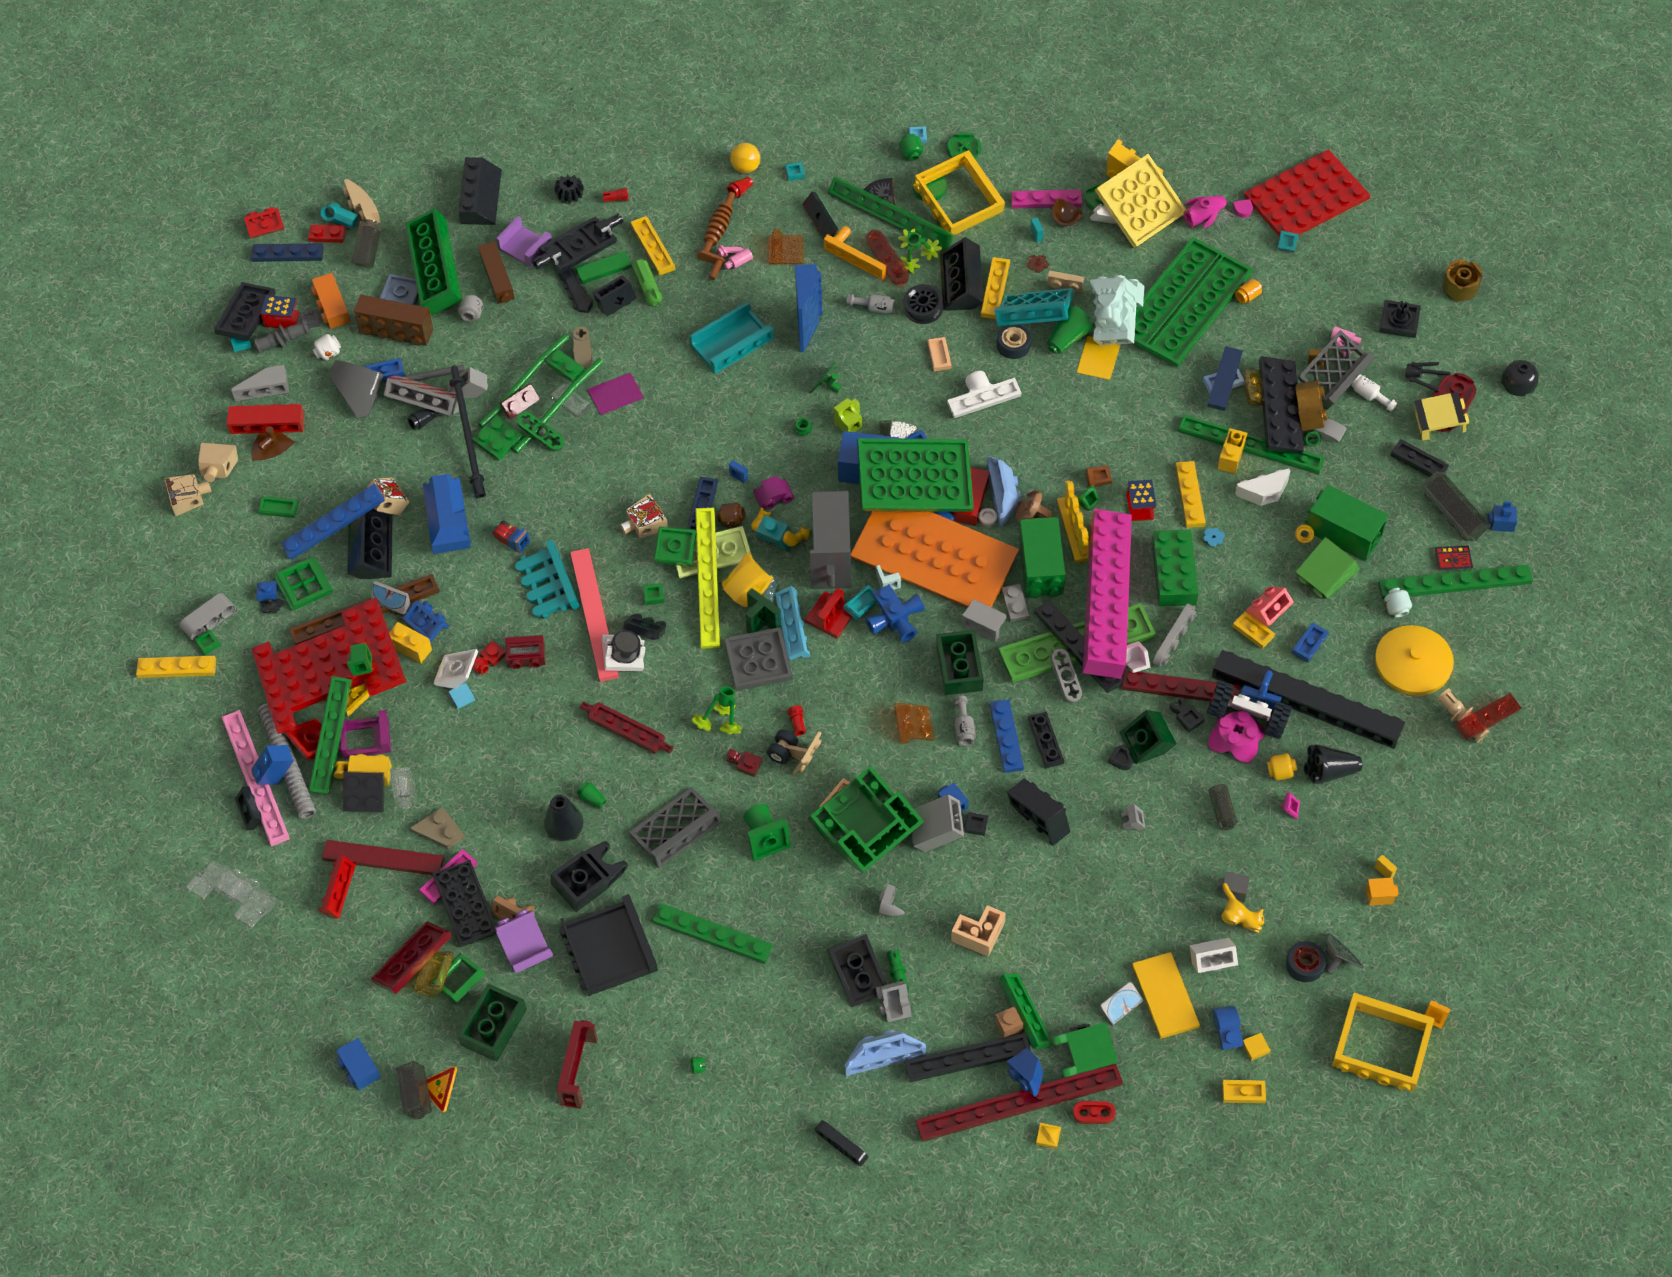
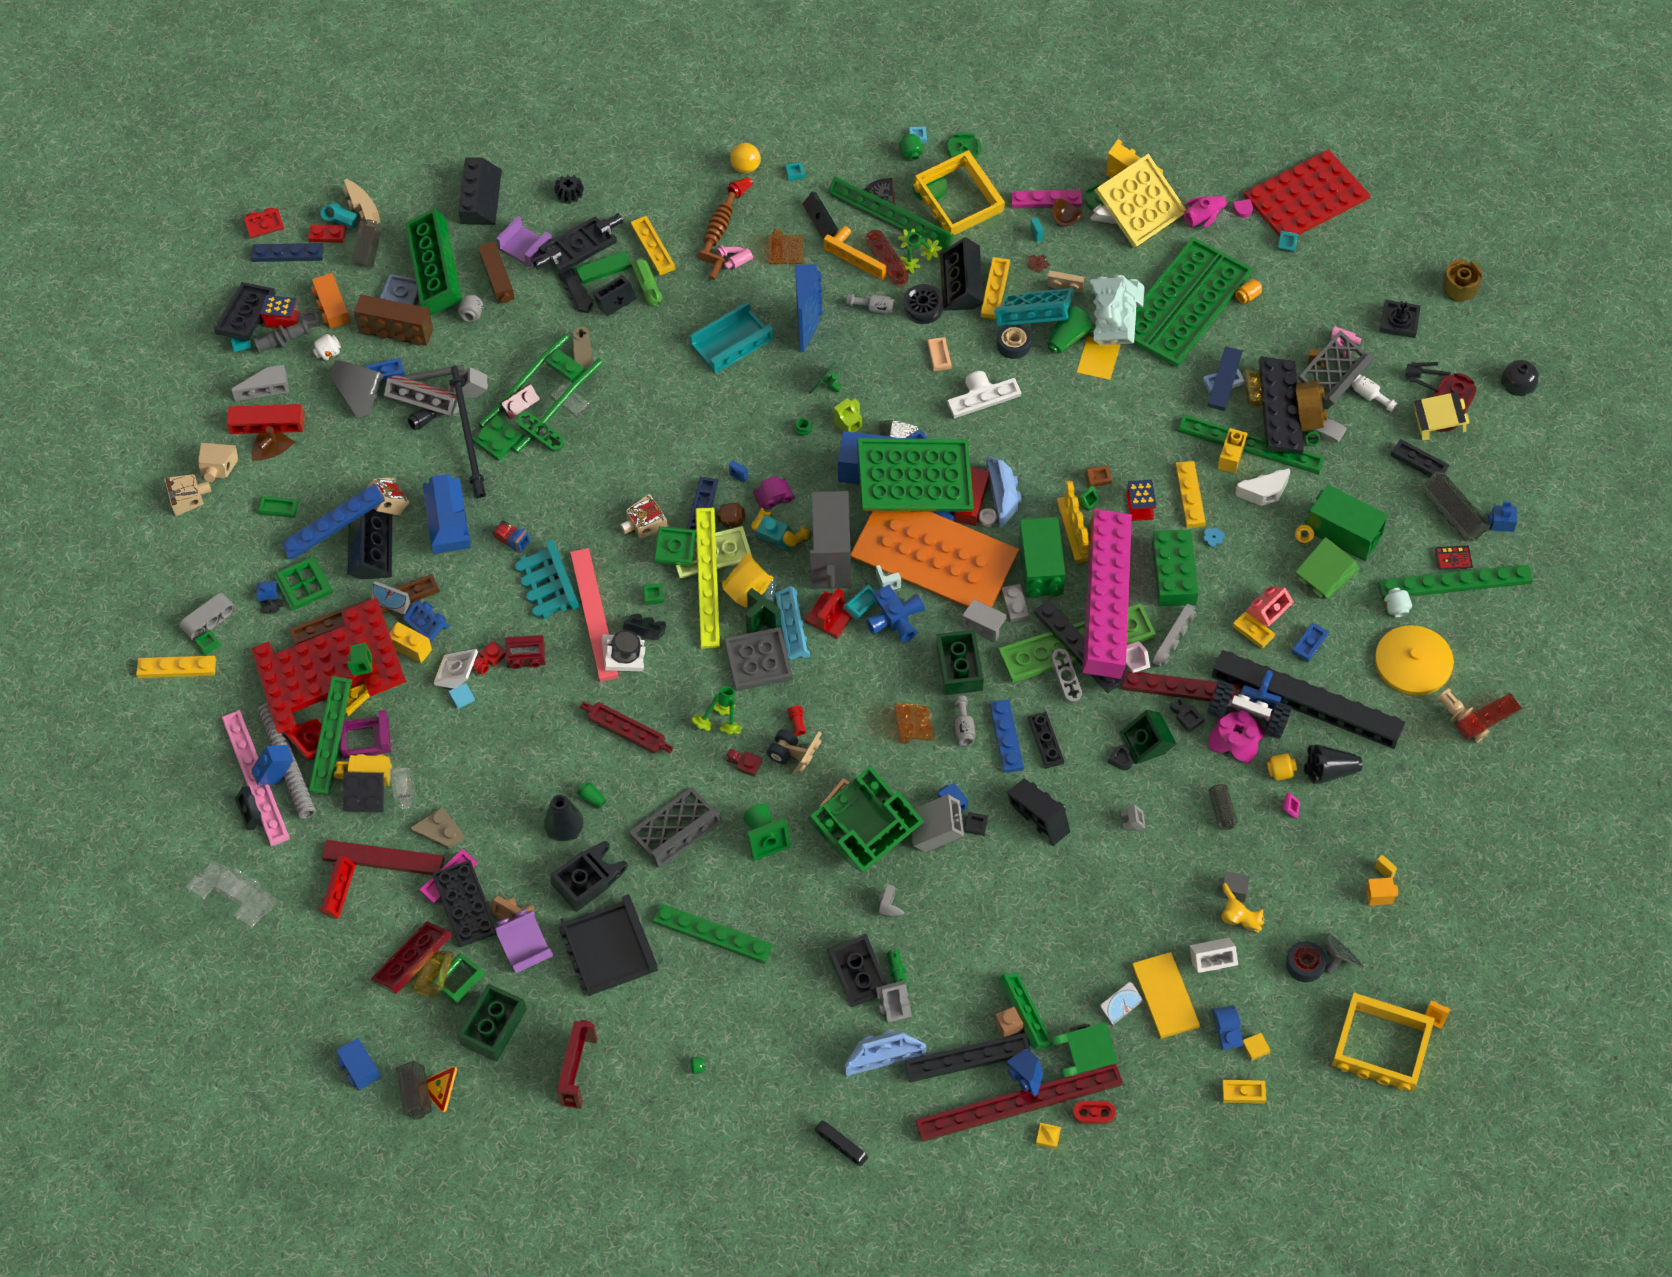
(615, 393): magenta window -> none
(620, 194): red pin -> none
(979, 935): light nougat brick -> none
(1031, 507): medium nougat tile -> none

